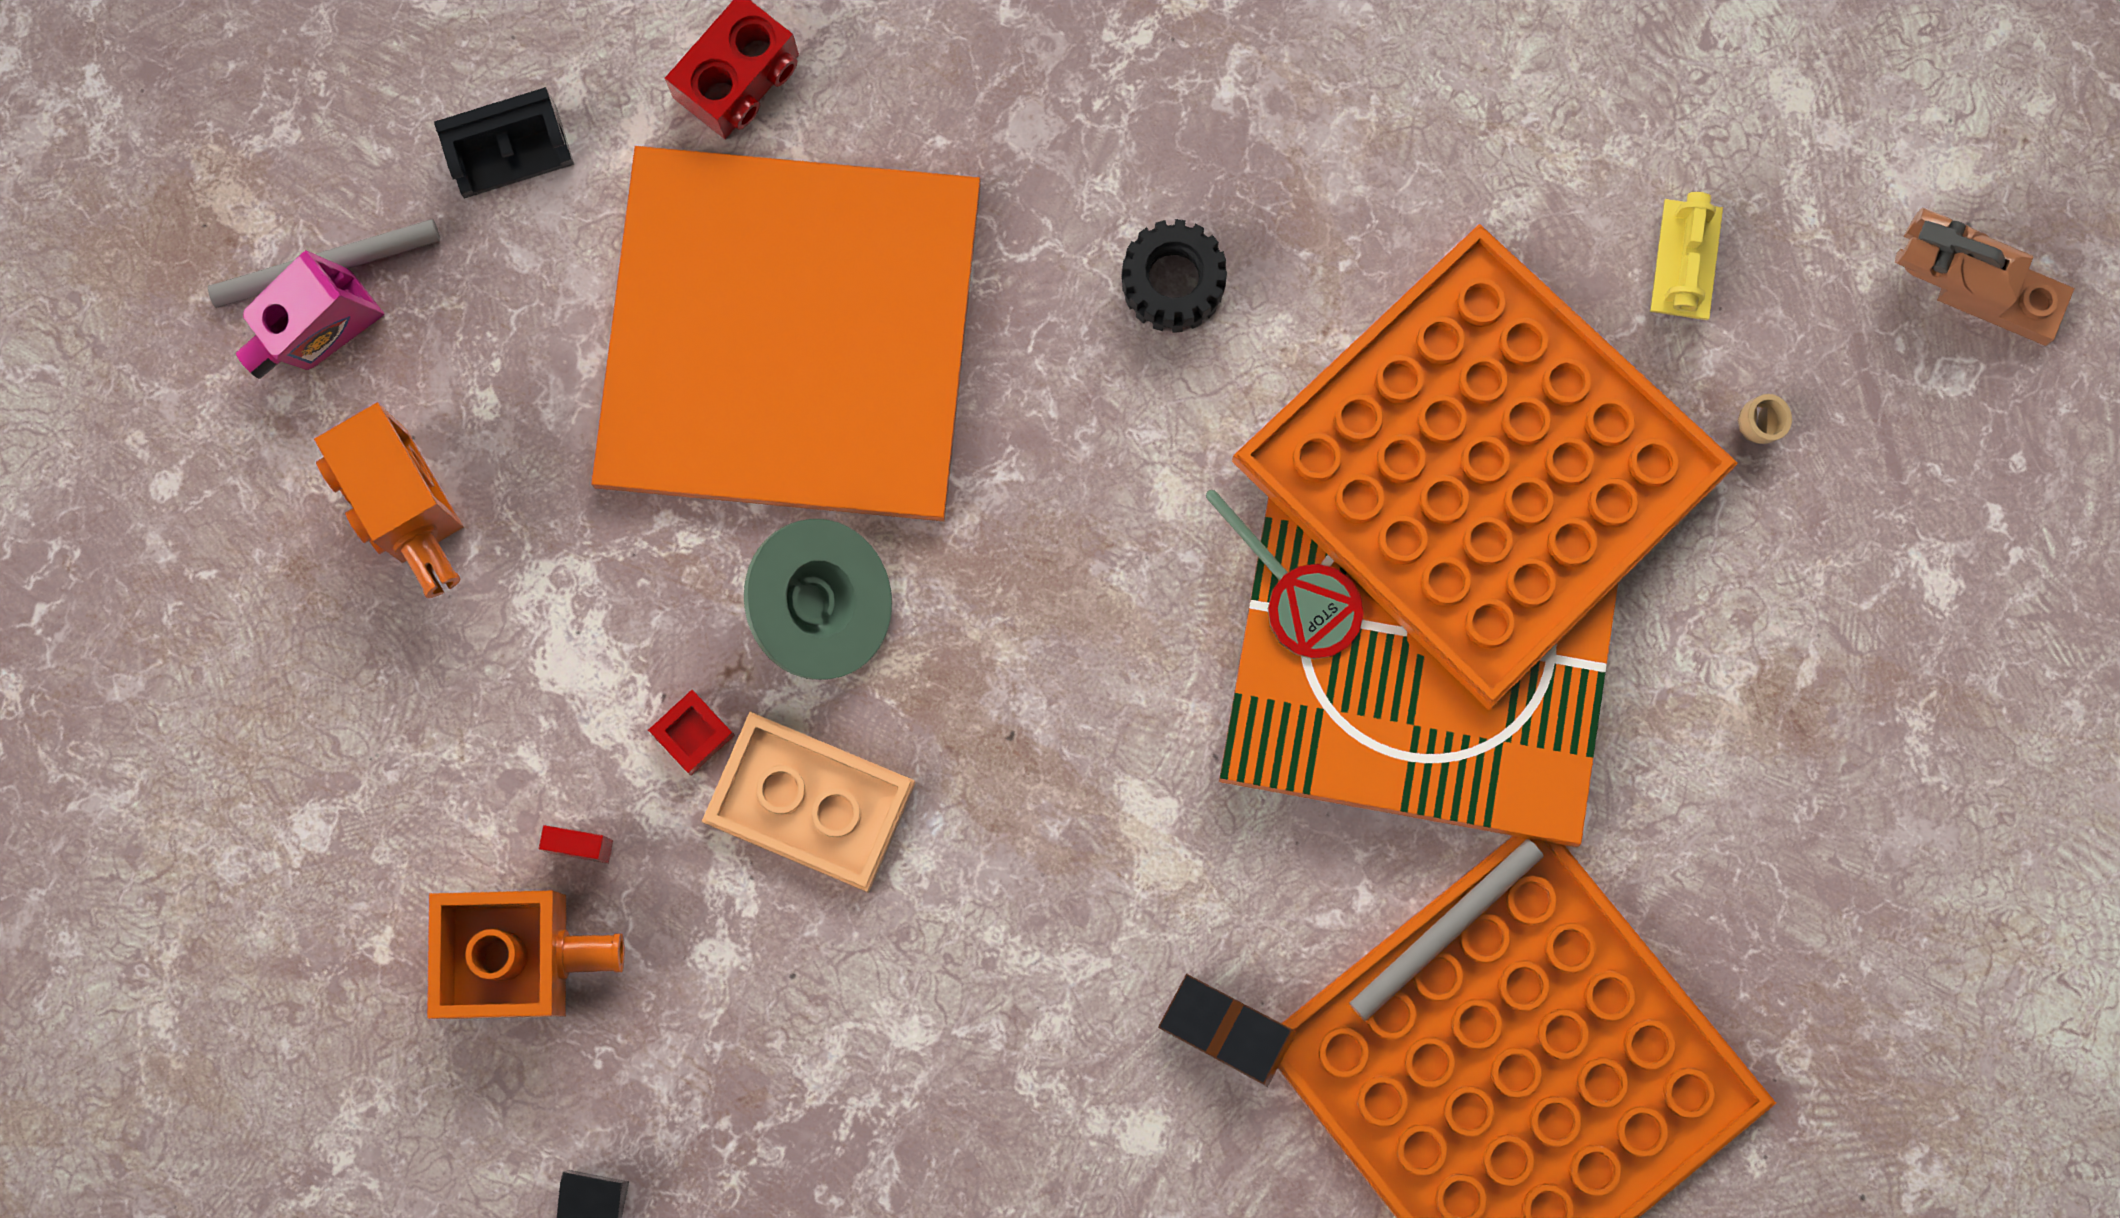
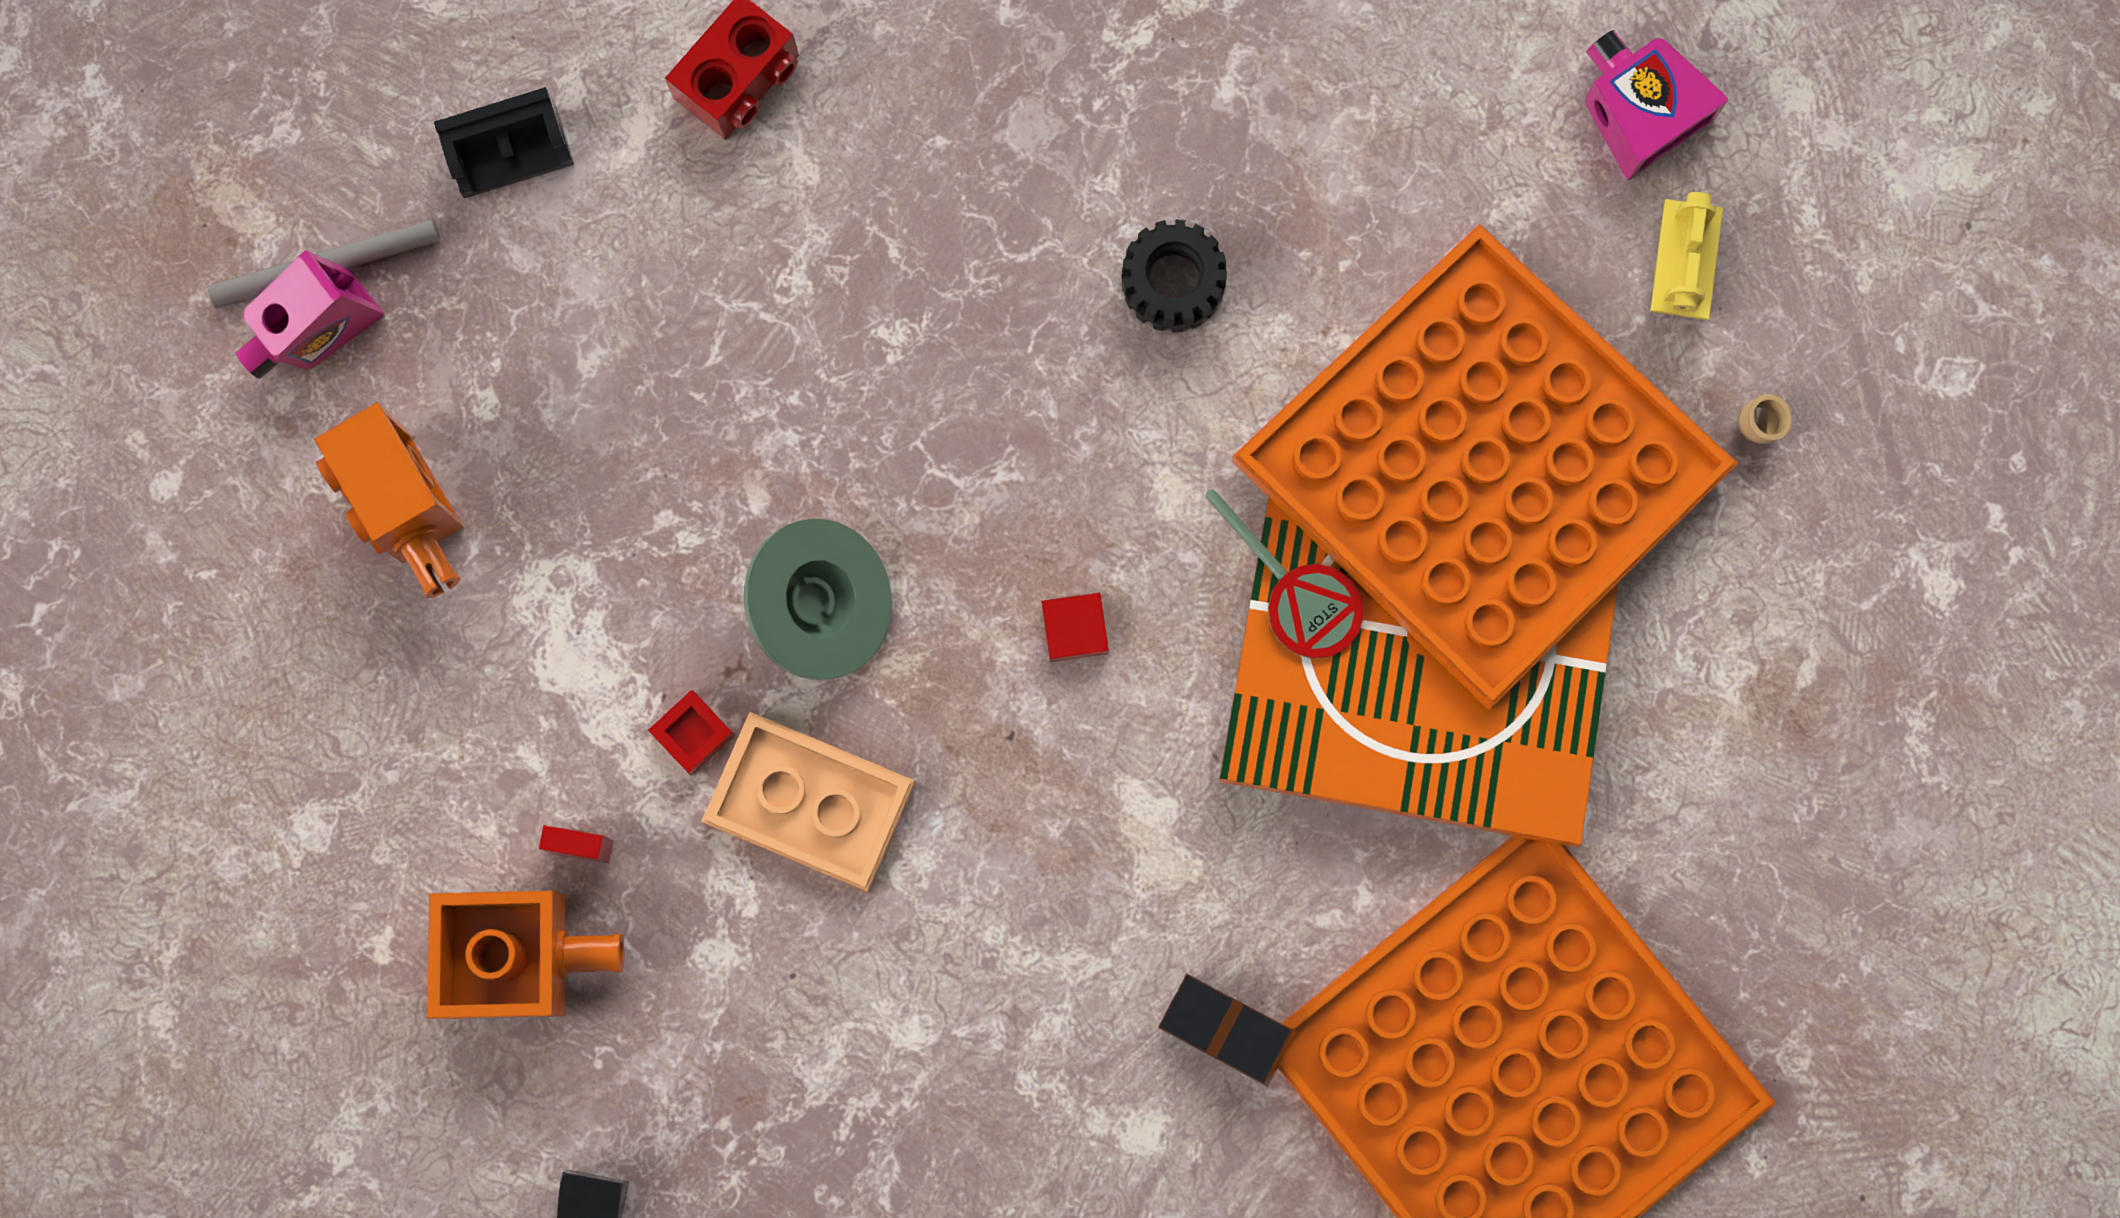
(787, 333): orange tile -> none
(1075, 627): none -> red tile
(1446, 929): light grey bar -> none
(1648, 100): none -> dark pink torso
(1984, 276): nougat plate -> none

